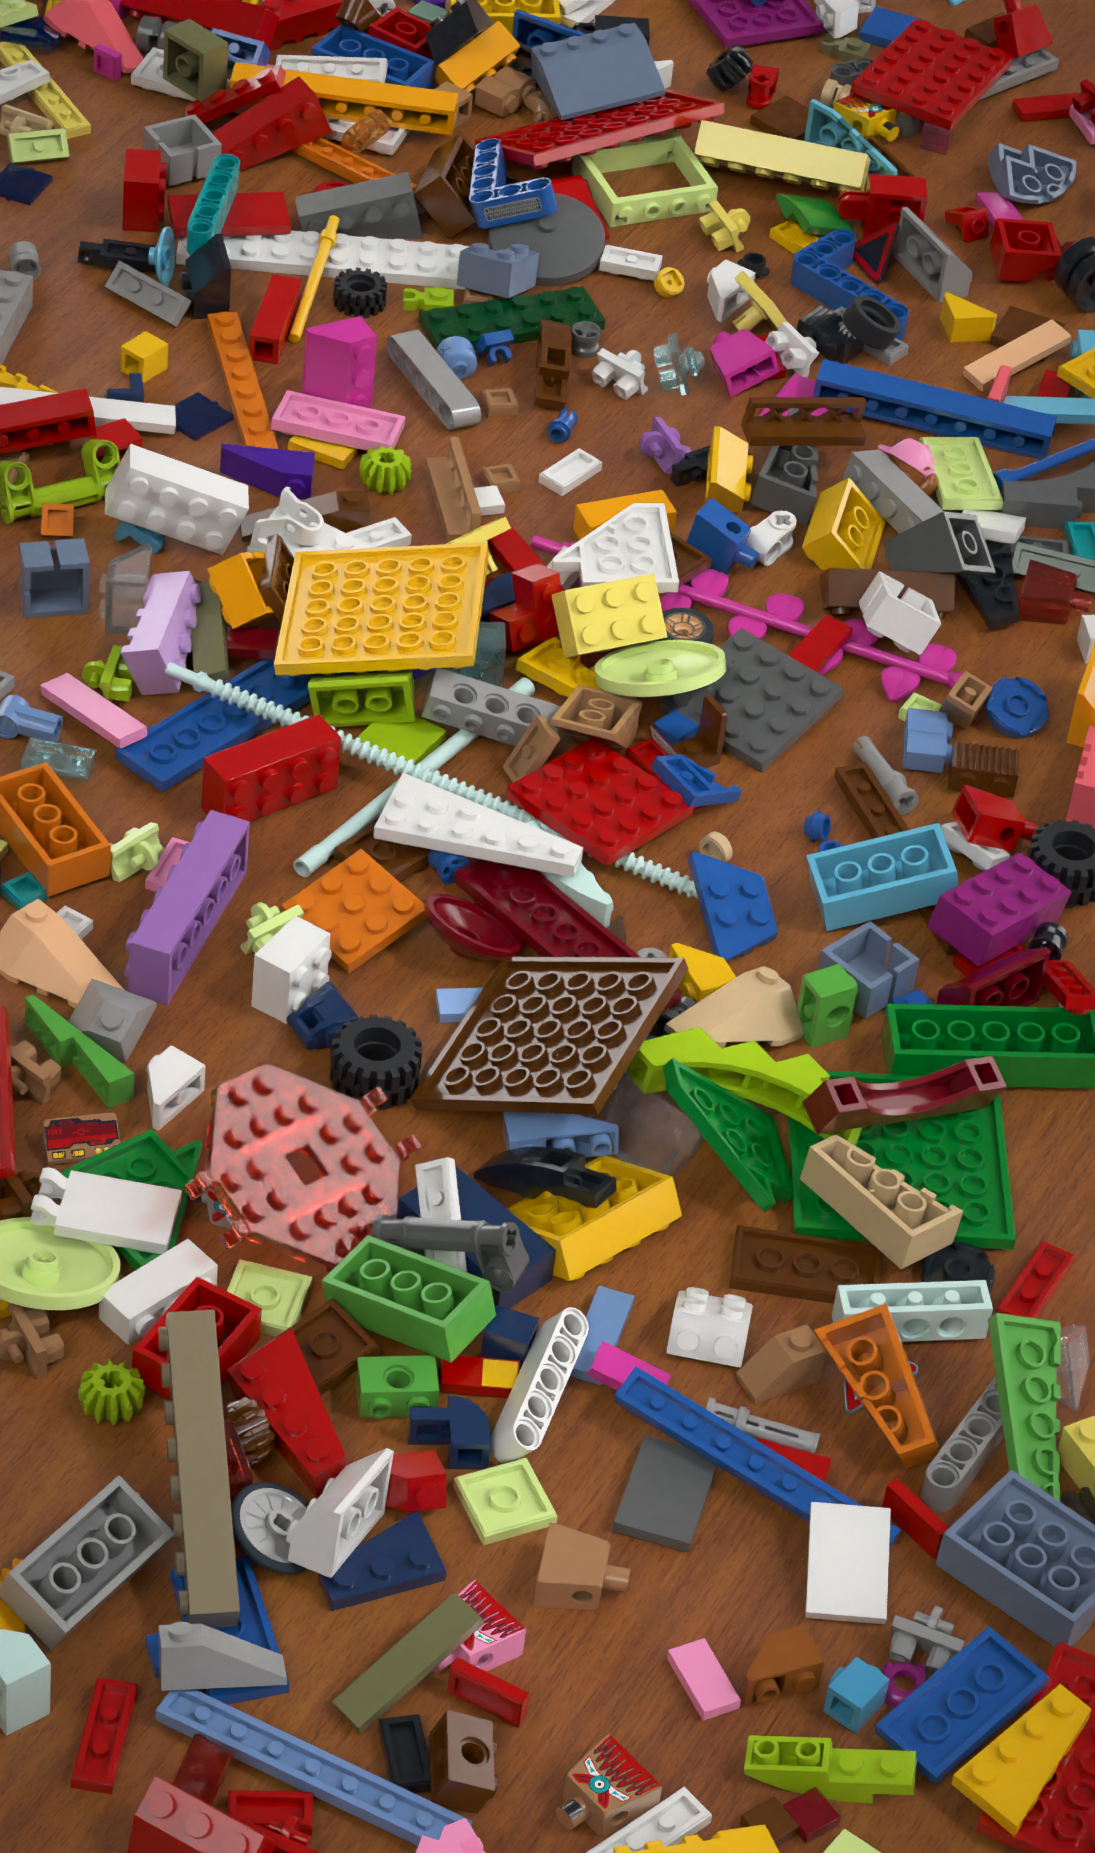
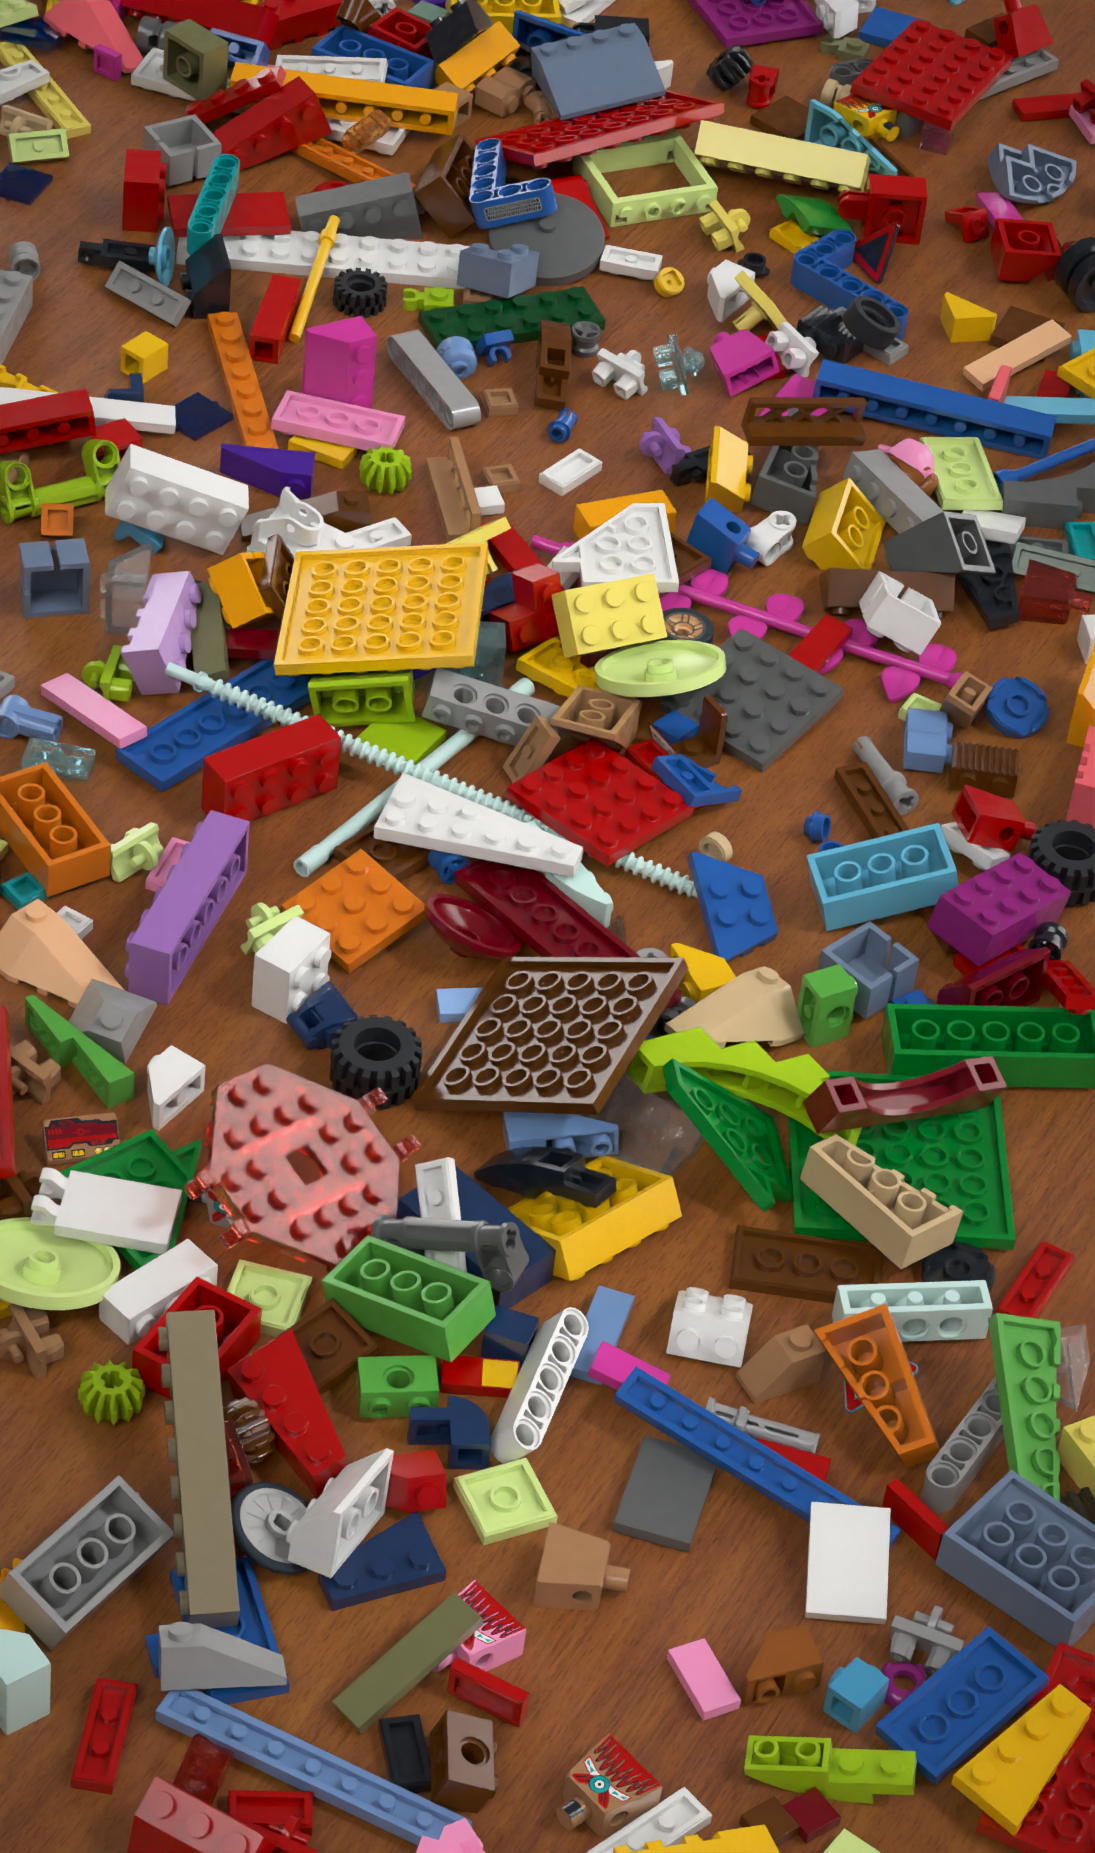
(930, 258): light grey slope -> none

